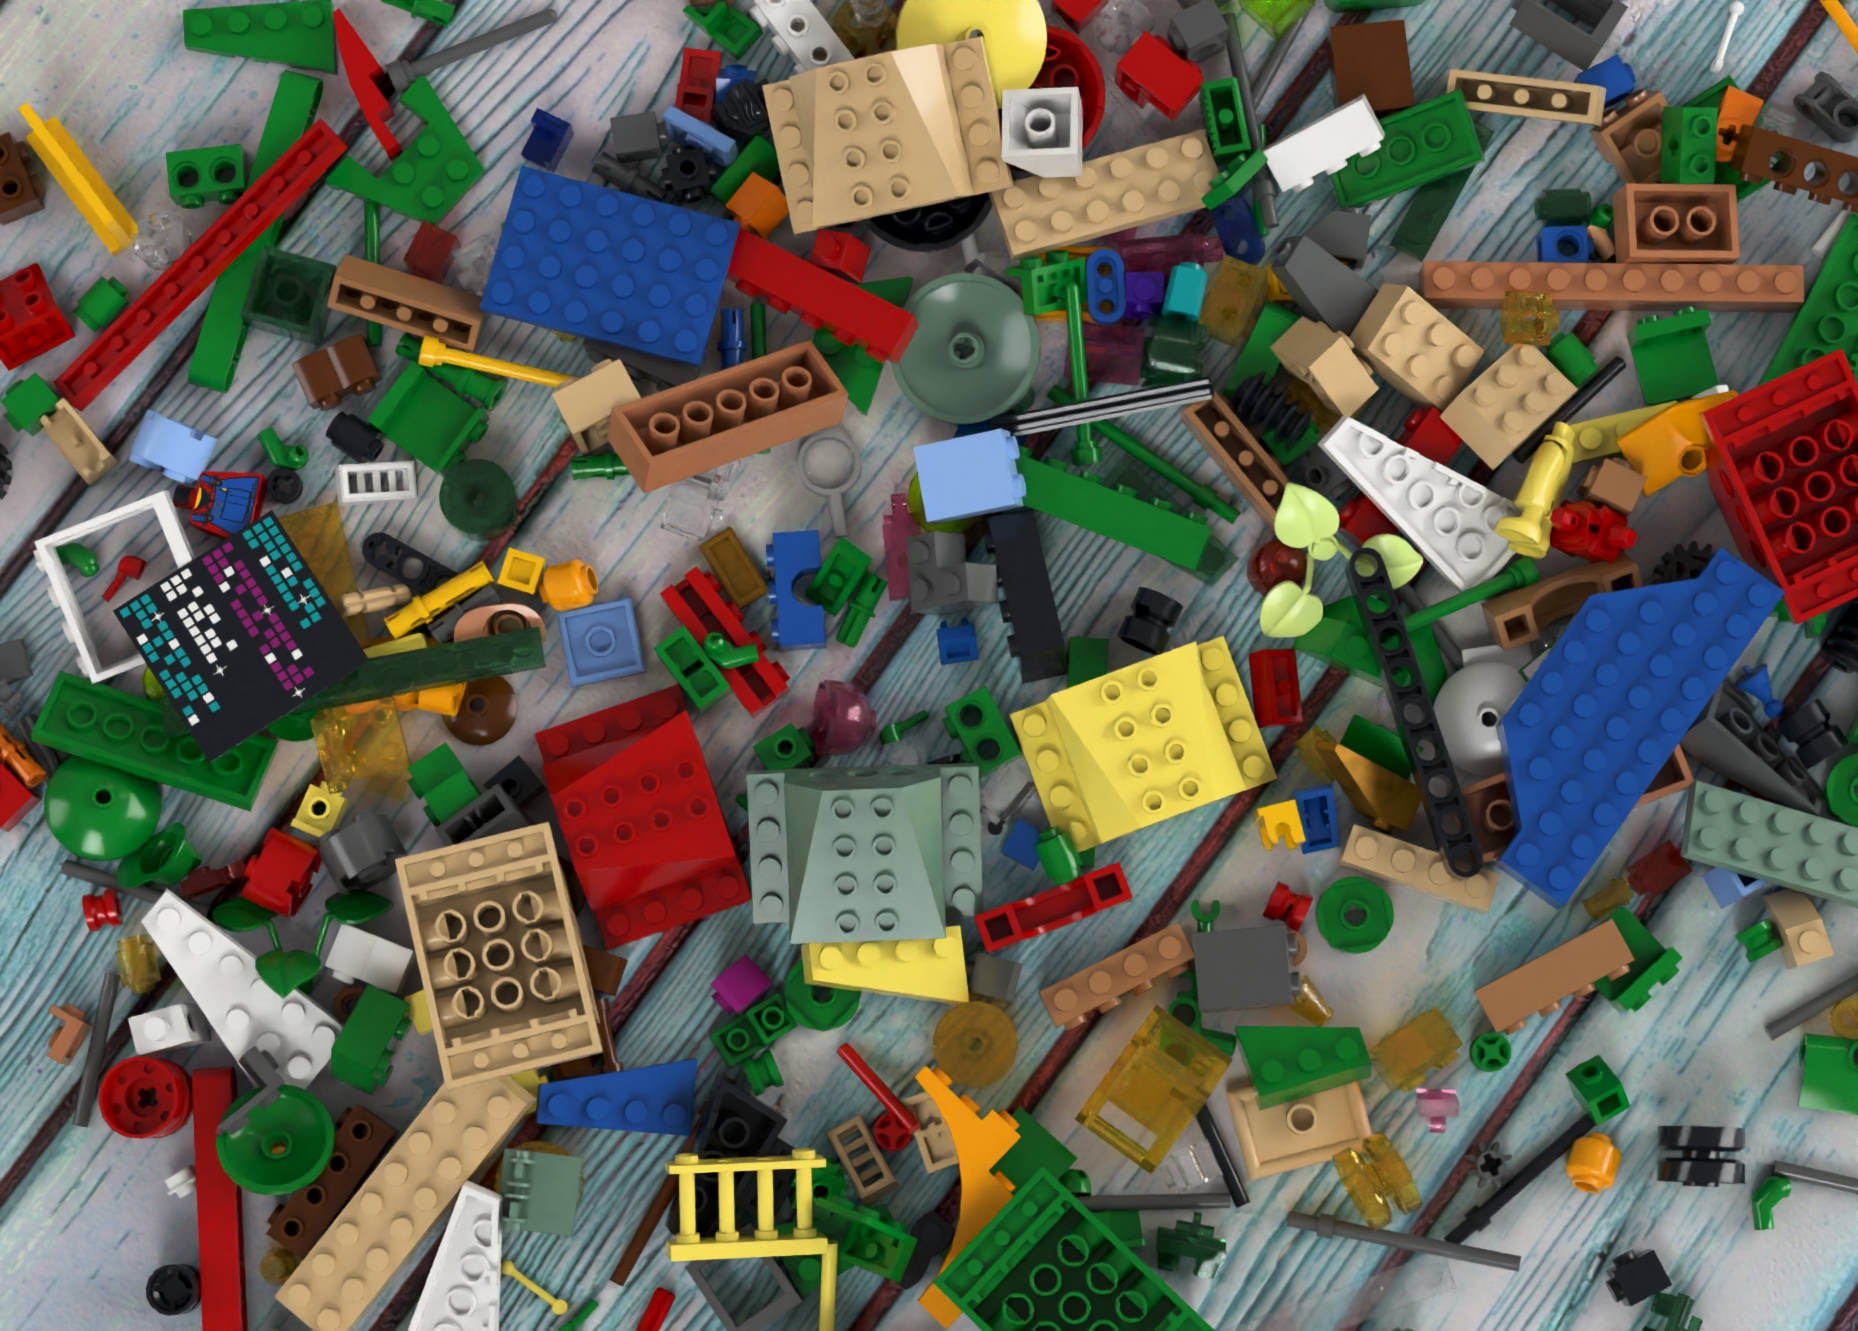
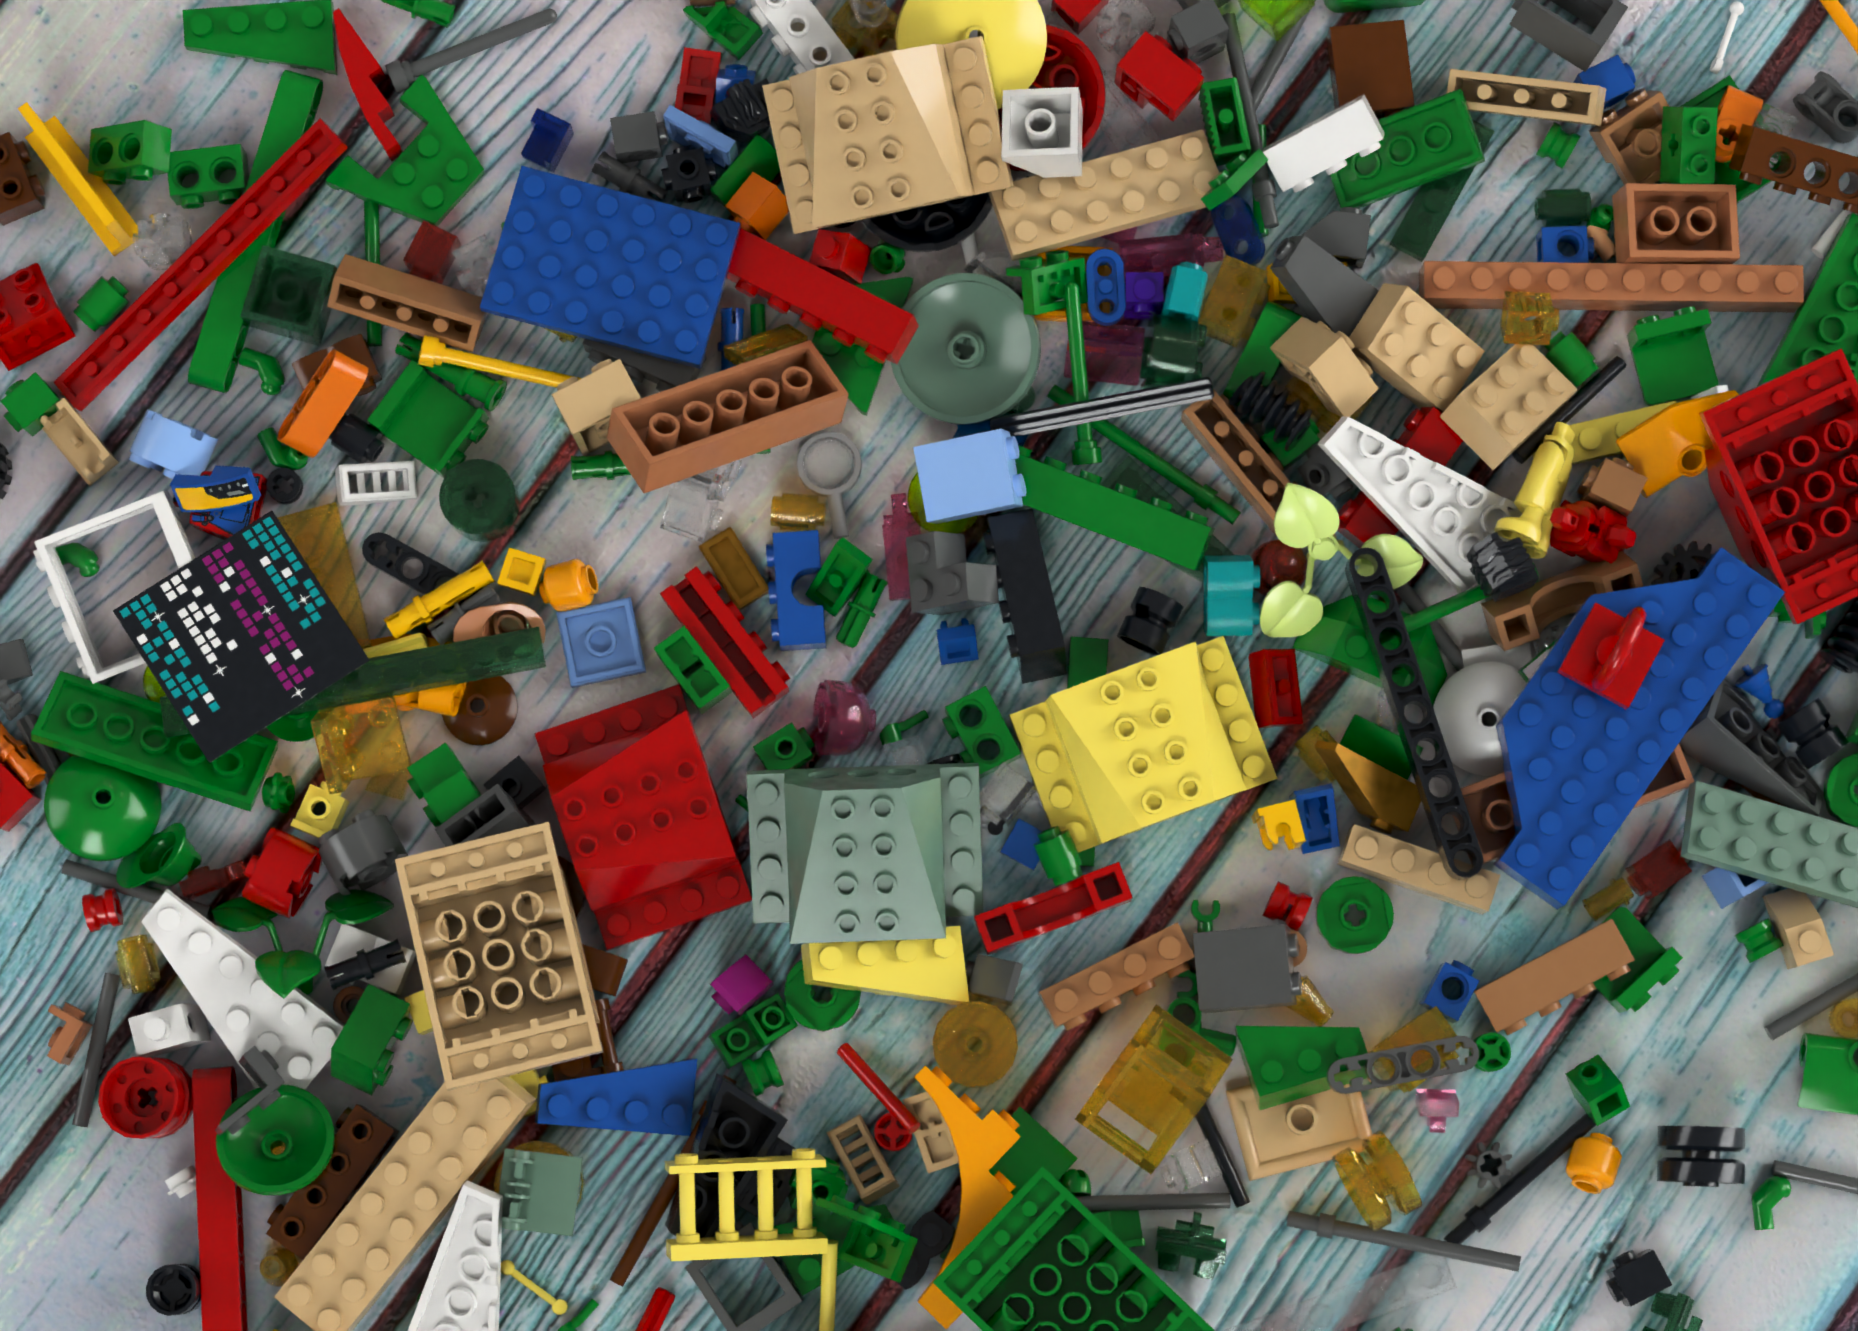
(127, 566): red hand -> none
(129, 151): none -> green brick
(222, 490): none -> slope
(267, 367): none -> green arm
(278, 792): none -> green plate
(322, 403): none -> orange beam
(365, 964): none -> black pin
(375, 599): tan axle -> none
(726, 654): green arm -> none
(763, 344): none -> clear yellow tile
(797, 512): none -> clear yellow brick
(881, 261): none -> green plate
(1229, 595): none -> teal brick
(1402, 1064): none -> dark grey beam
(1434, 997): none -> blue brick
(1501, 566): none -> black hair
(1558, 145): none -> green wheel
(1612, 654): none -> red tile

